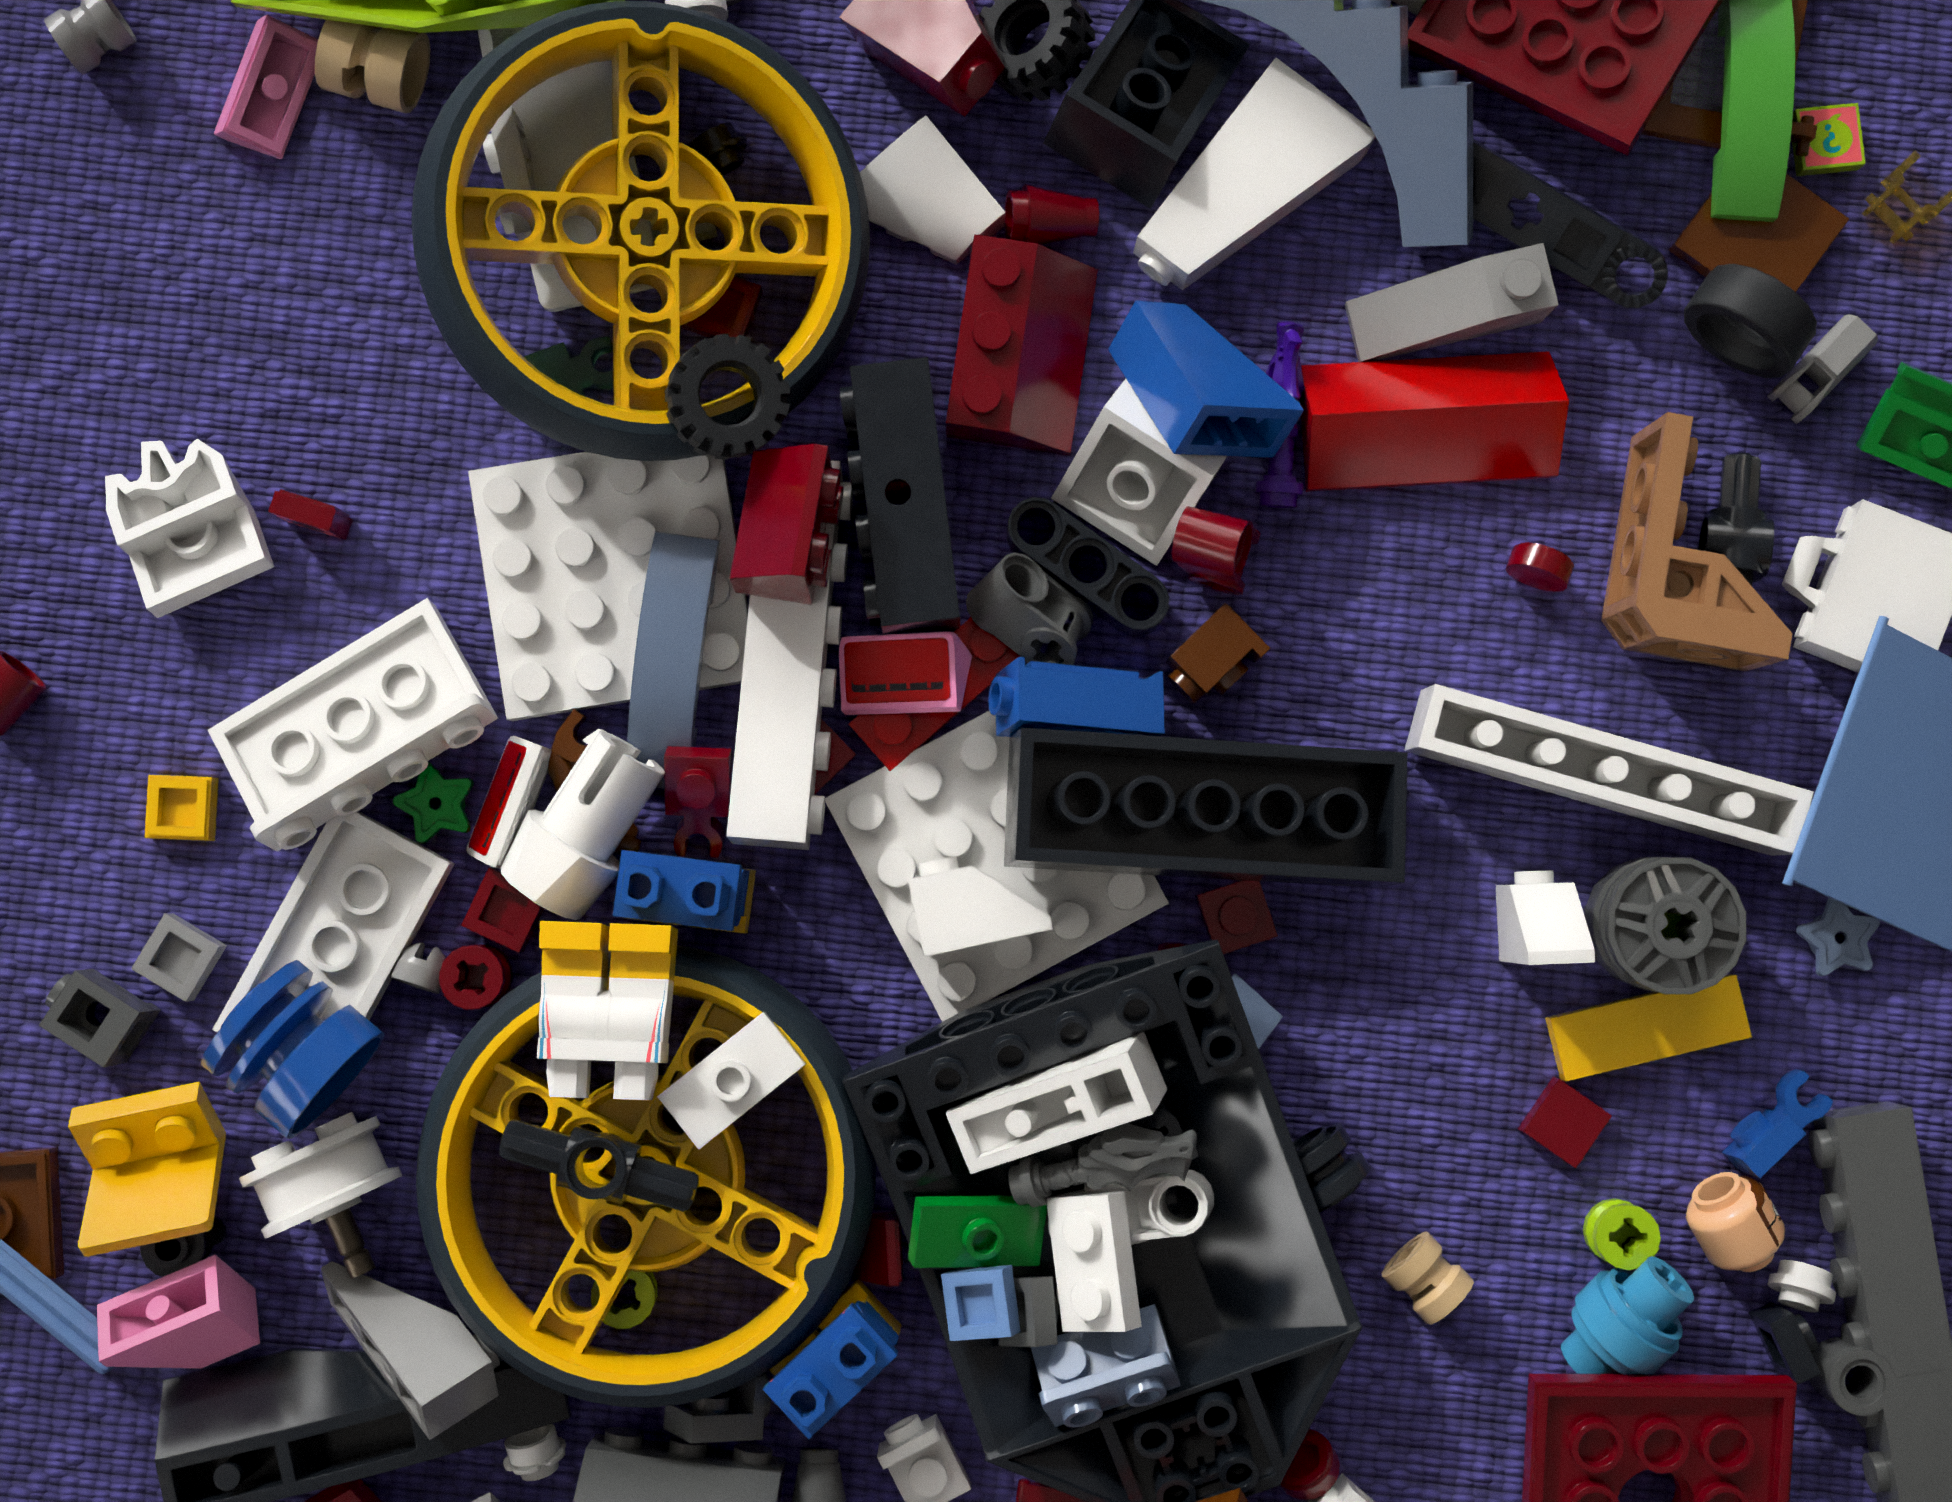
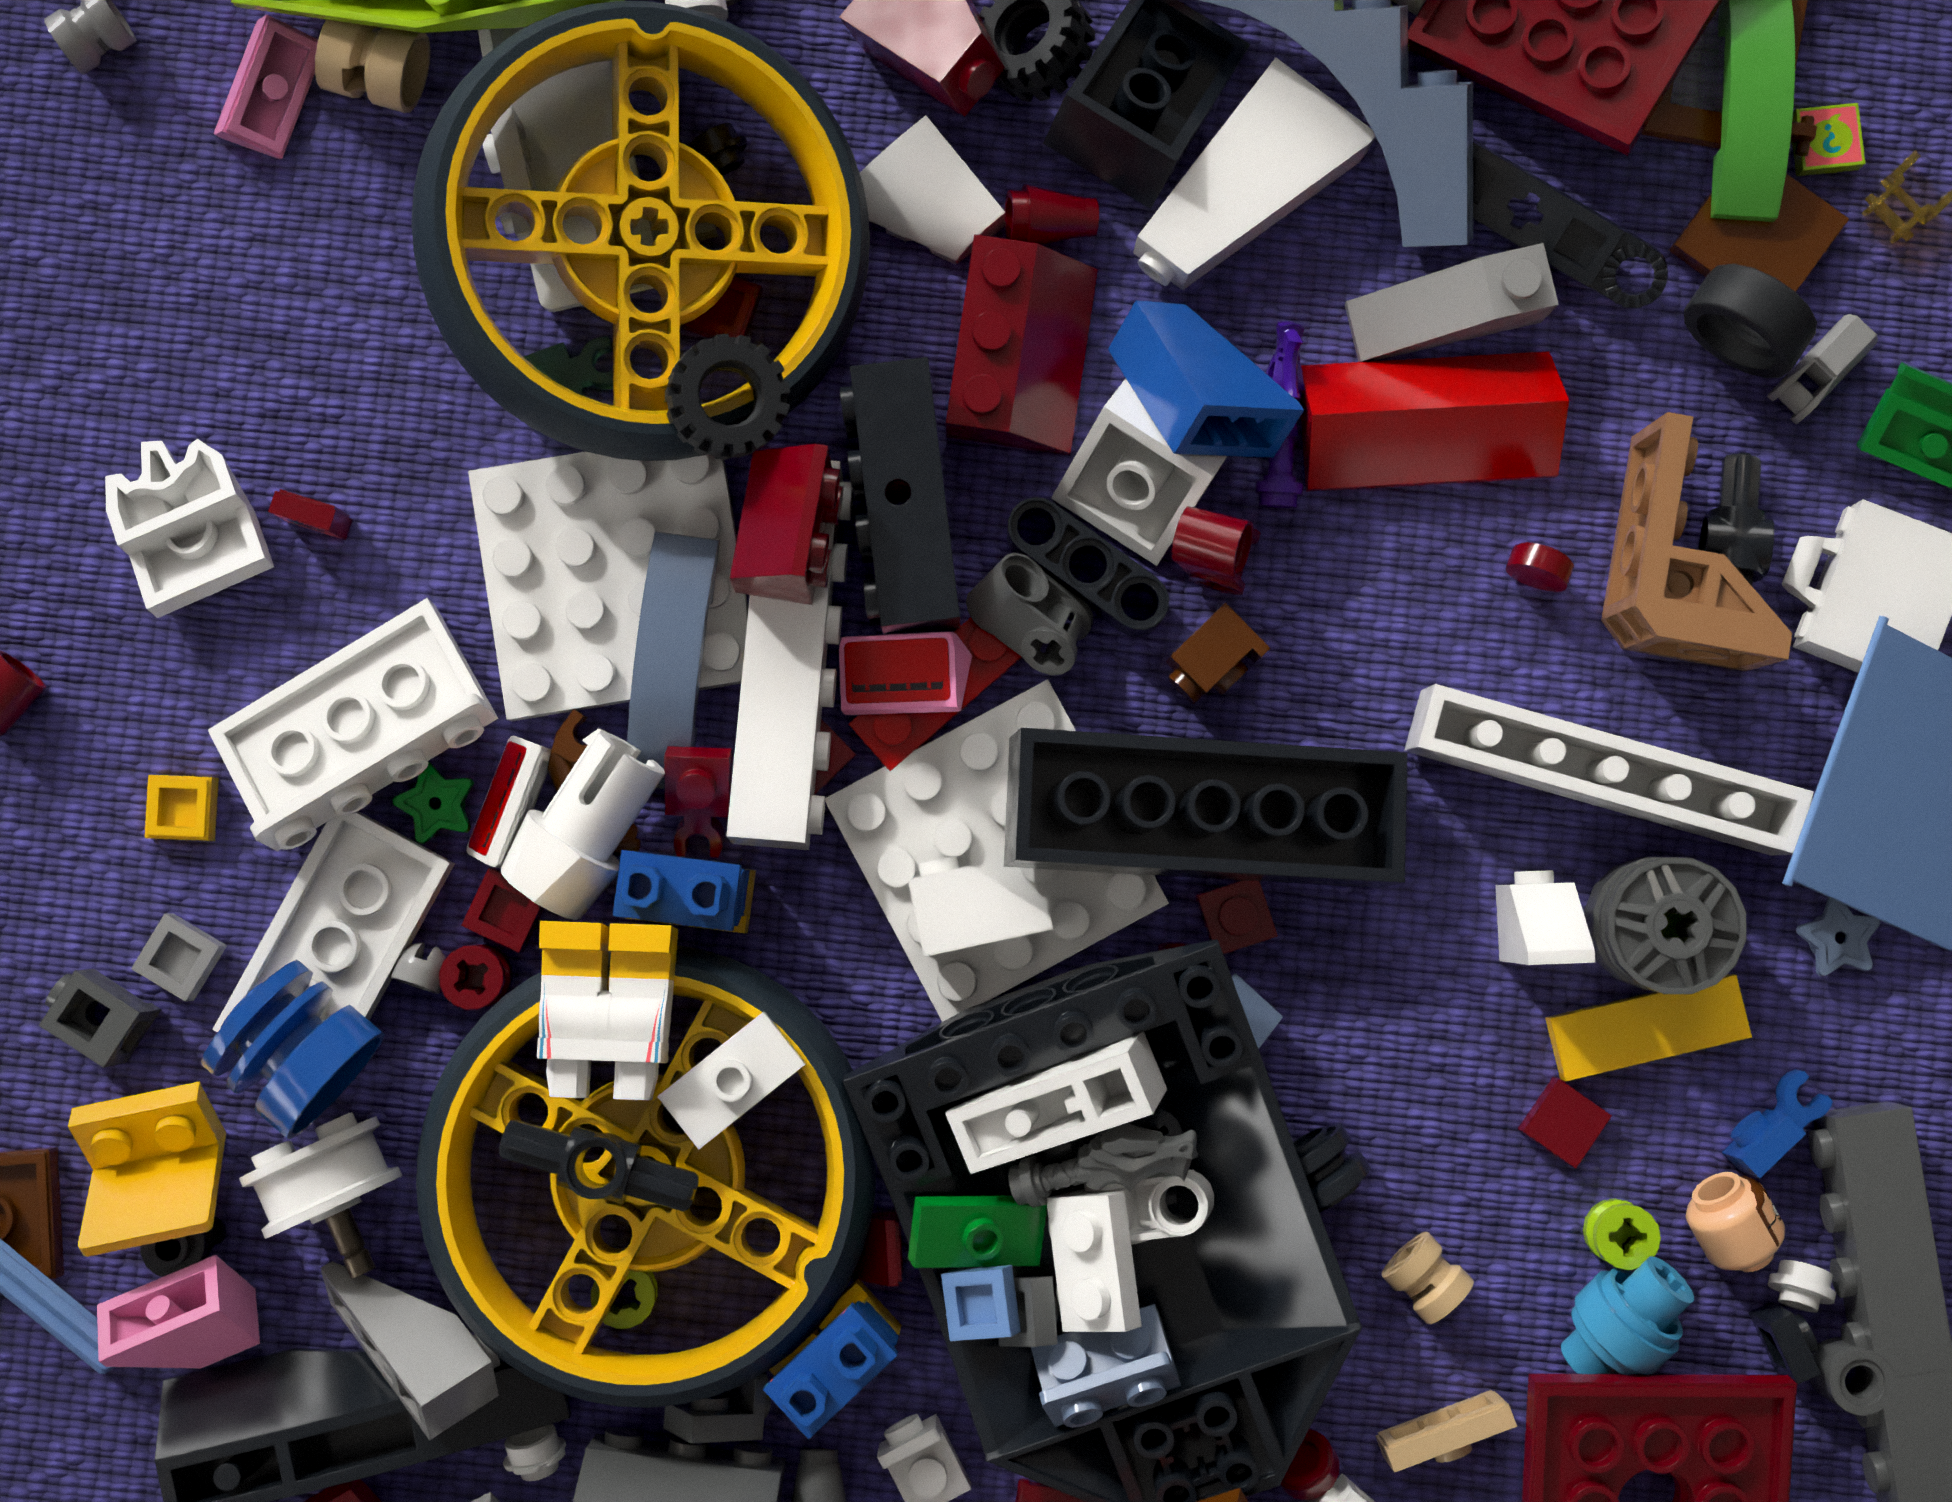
(1076, 699): blue window -> none
(1445, 1432): none -> tan plate

